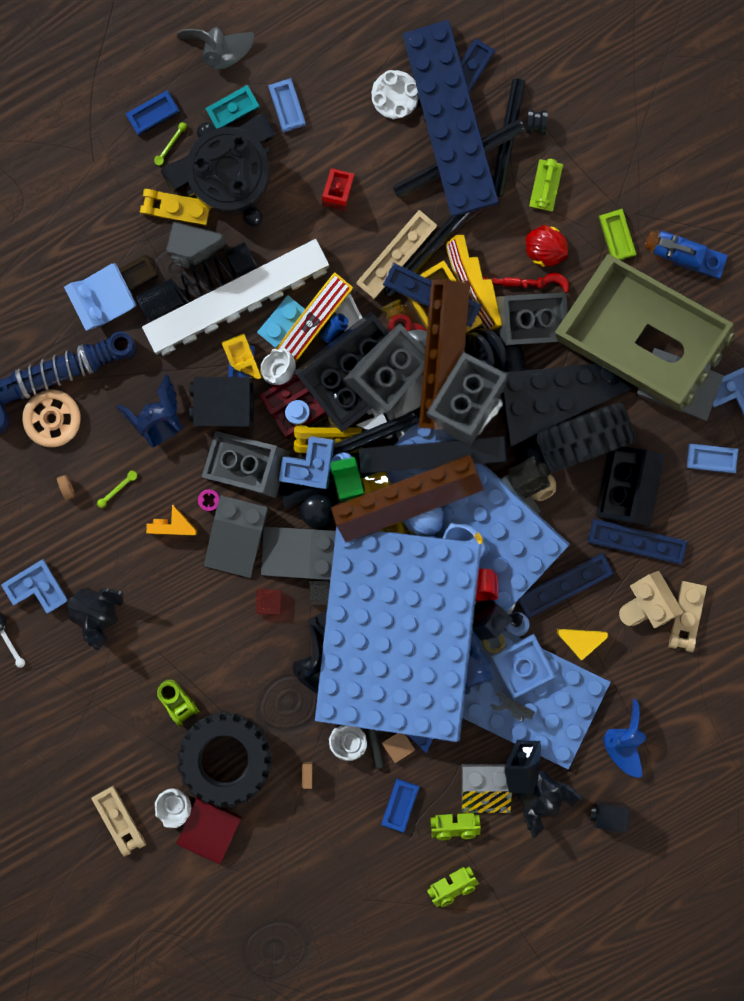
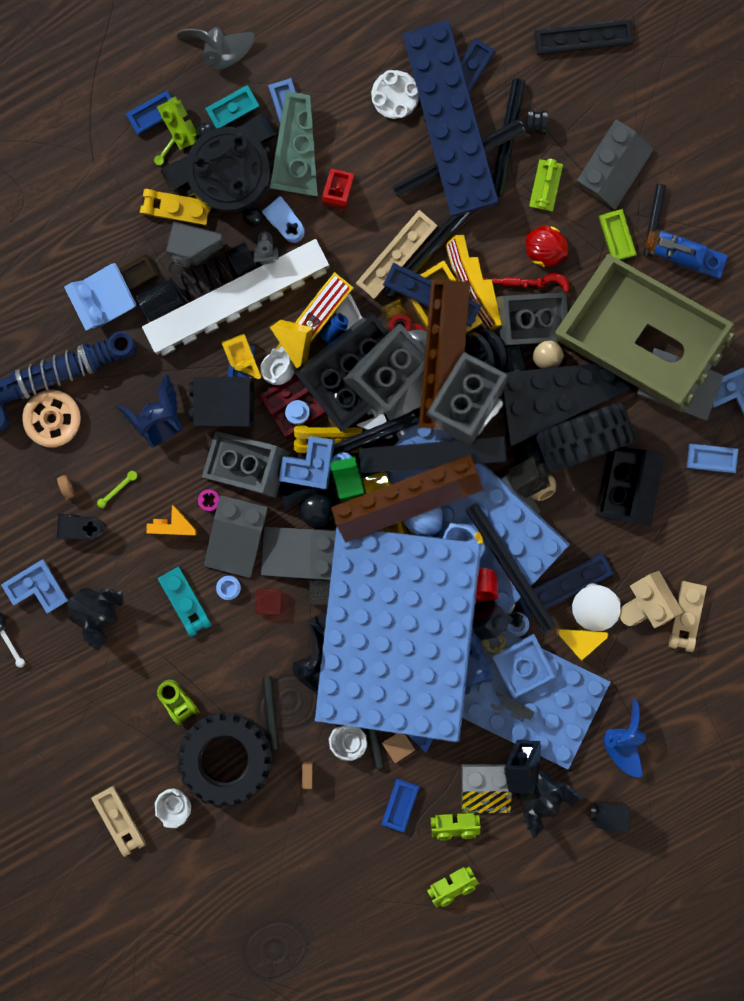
(75, 527): none -> black piece
(182, 131): none -> lime hinge
(184, 600): none -> teal plate
(208, 831): dark red slope -> none
(228, 587): none -> light blue plate
(265, 252): none -> dark grey hinge
(270, 712): none -> pearl dark grey bar
(281, 321): medium azure plate -> none
(282, 217): none -> light blue piece
(294, 156): none -> sand green wing
(294, 340): none -> yellow slope
(510, 567): none -> black axle
(548, 355): none -> tan piece
(583, 37): none -> black tile
(596, 608): none -> white dish
(614, 165): none -> dark grey slope
(637, 541): dark blue tile -> none
(655, 212): none -> black piece

